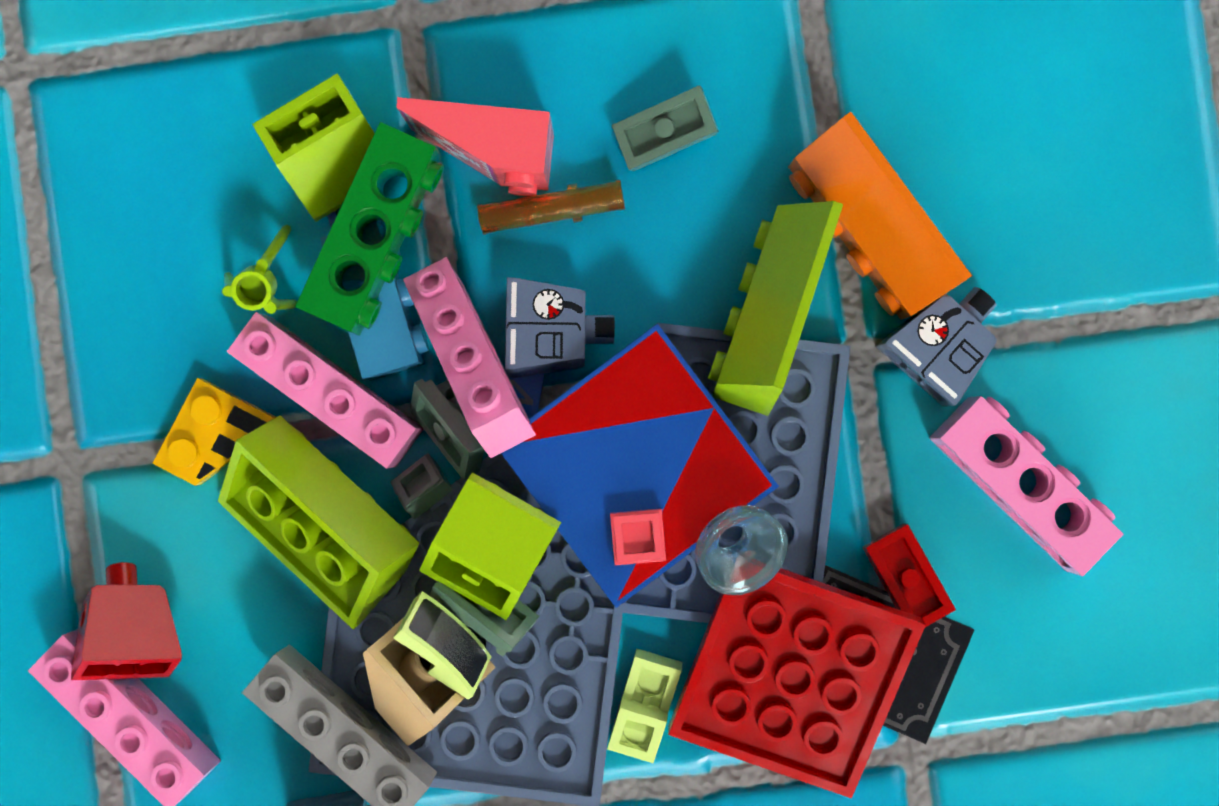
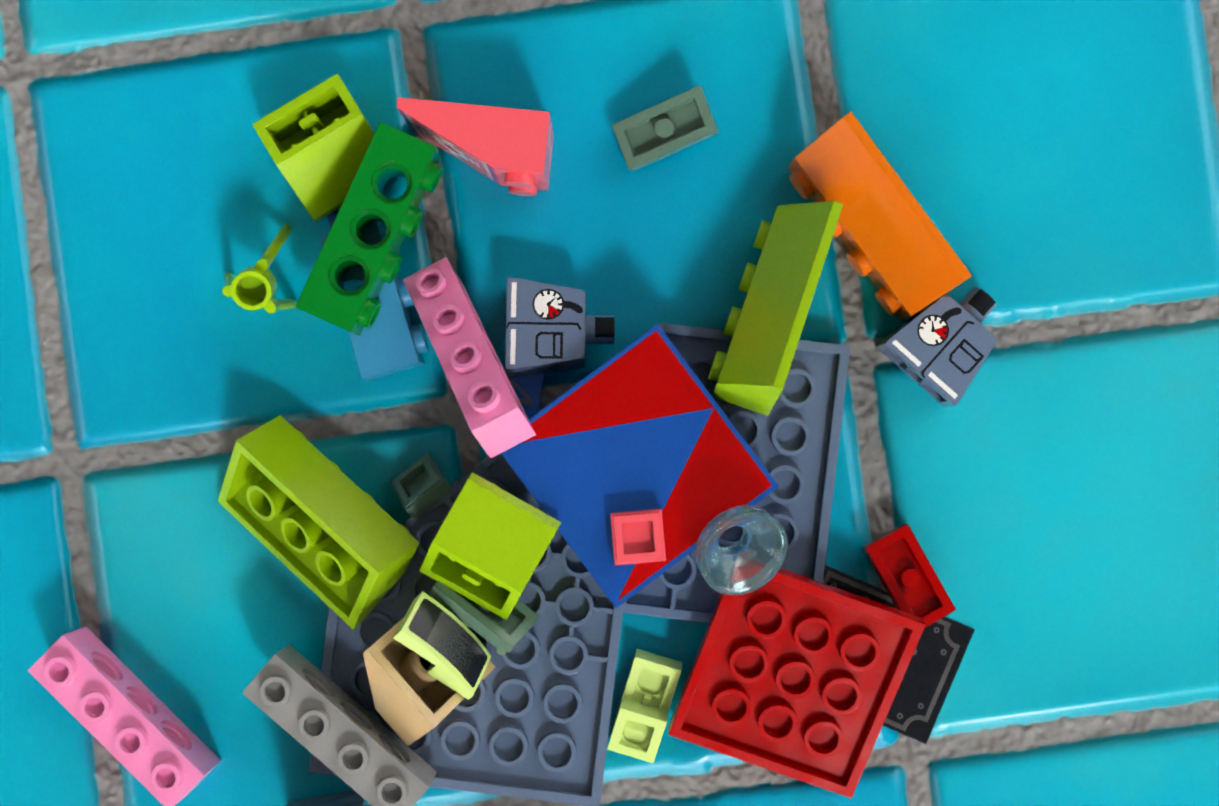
(125, 630): torso -> none
(207, 432): yellow wing -> none
(325, 390): bright pink brick -> none
(446, 426): sand green plate -> none
(551, 207): clear orange pin -> none
(1090, 527): bright pink brick -> none

